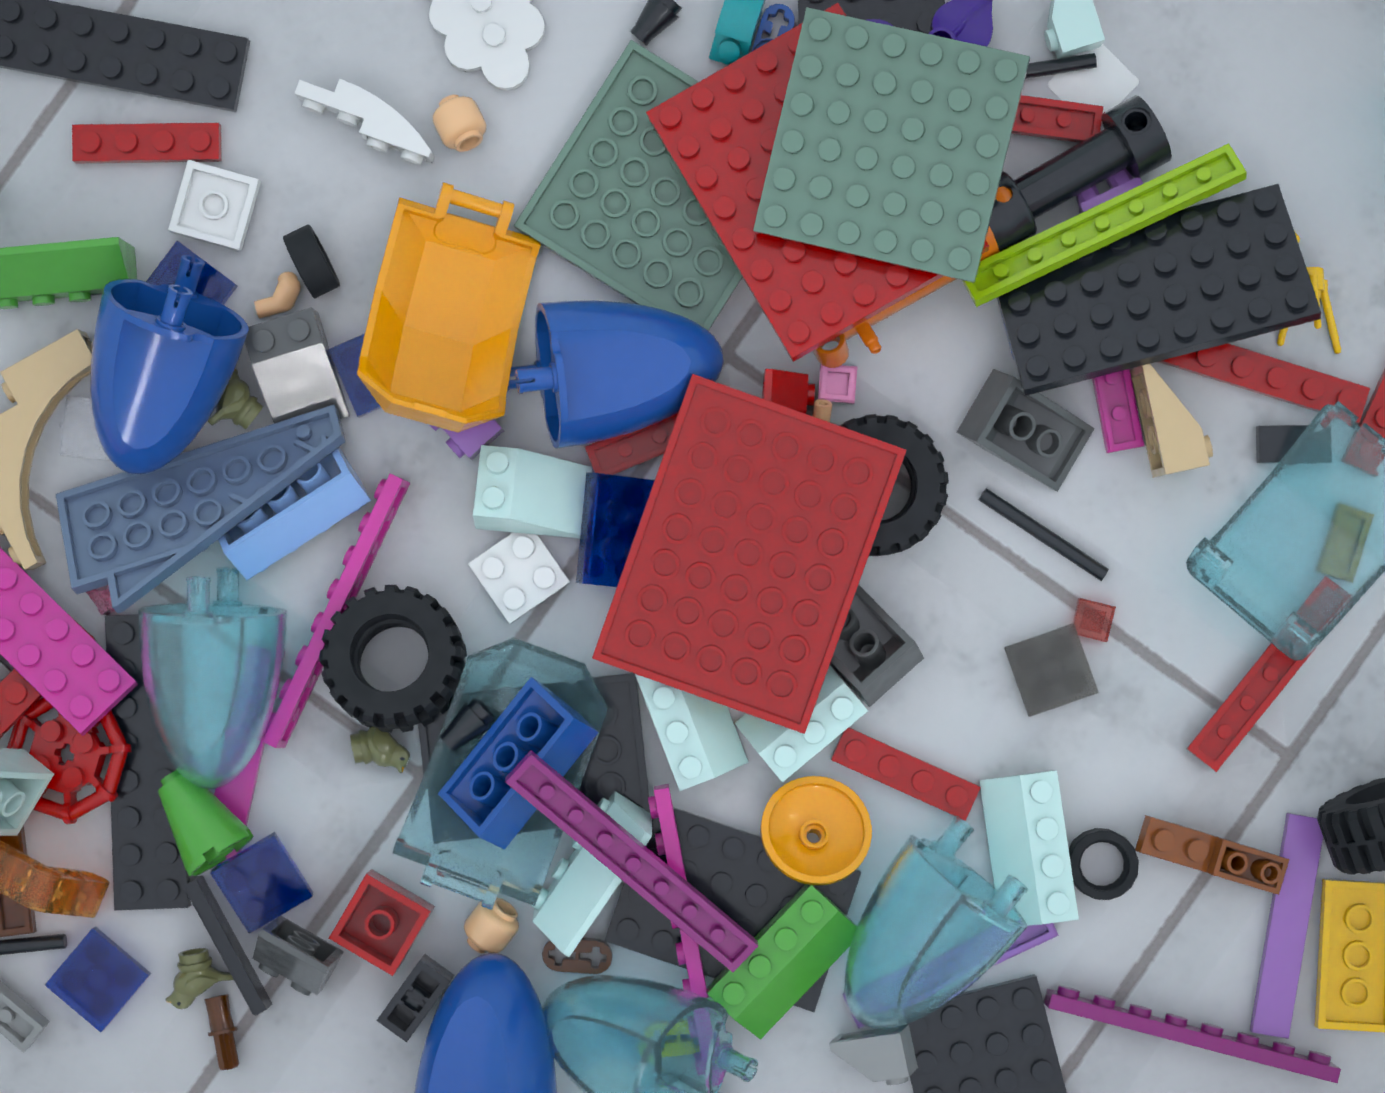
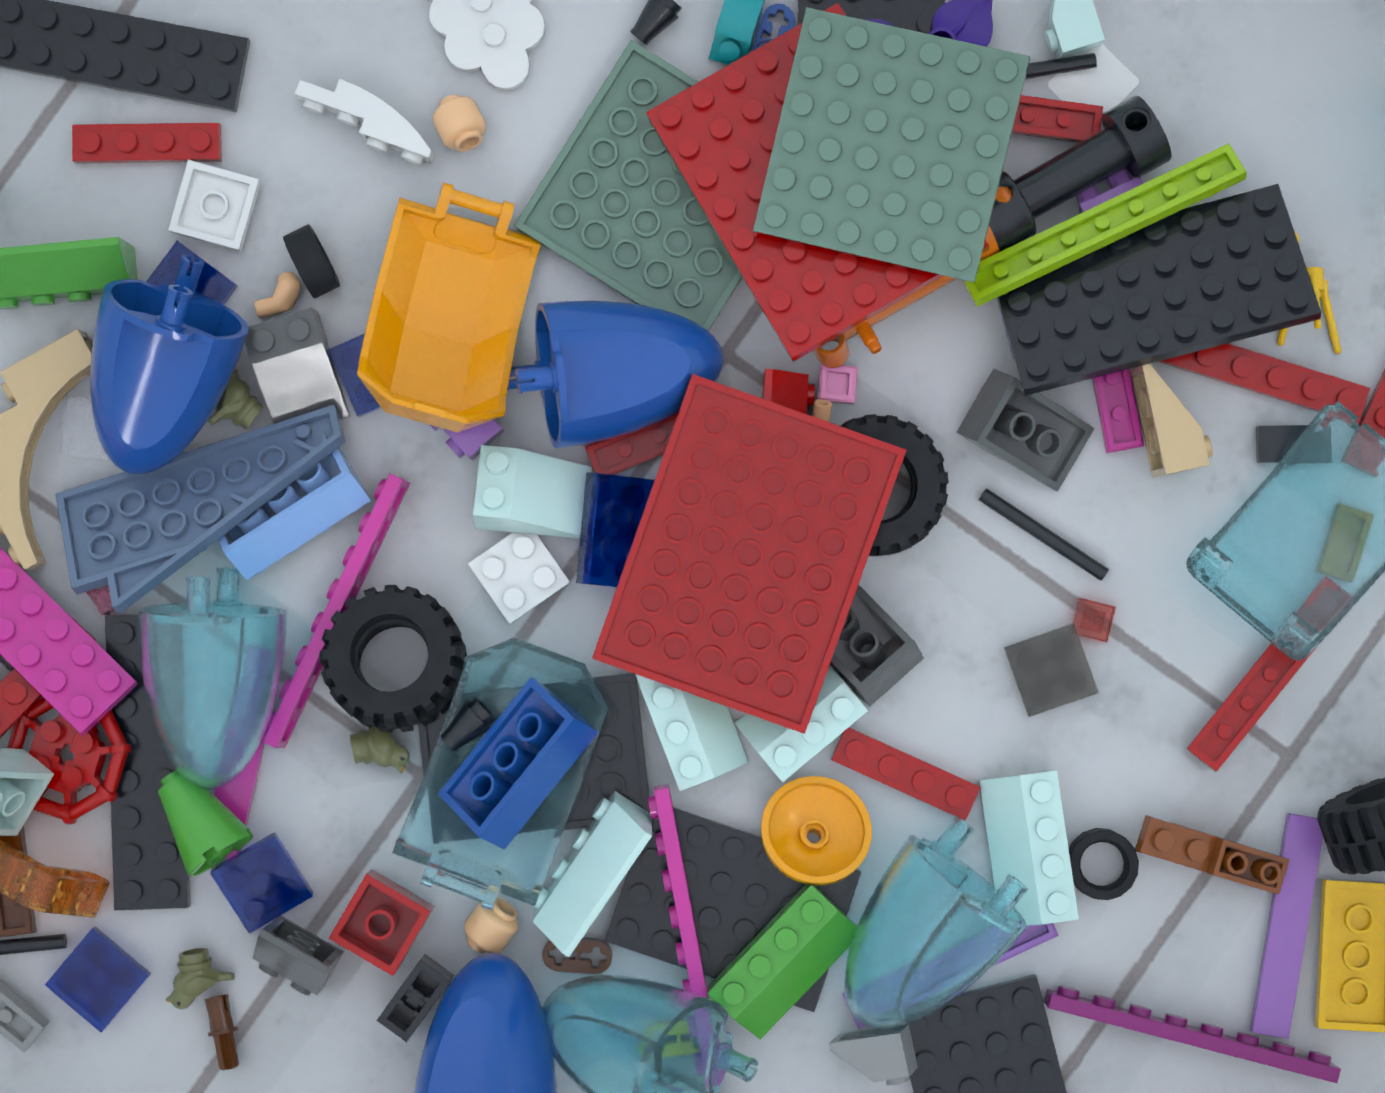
(228, 945): black tile -> none
(631, 861): magenta plate -> none

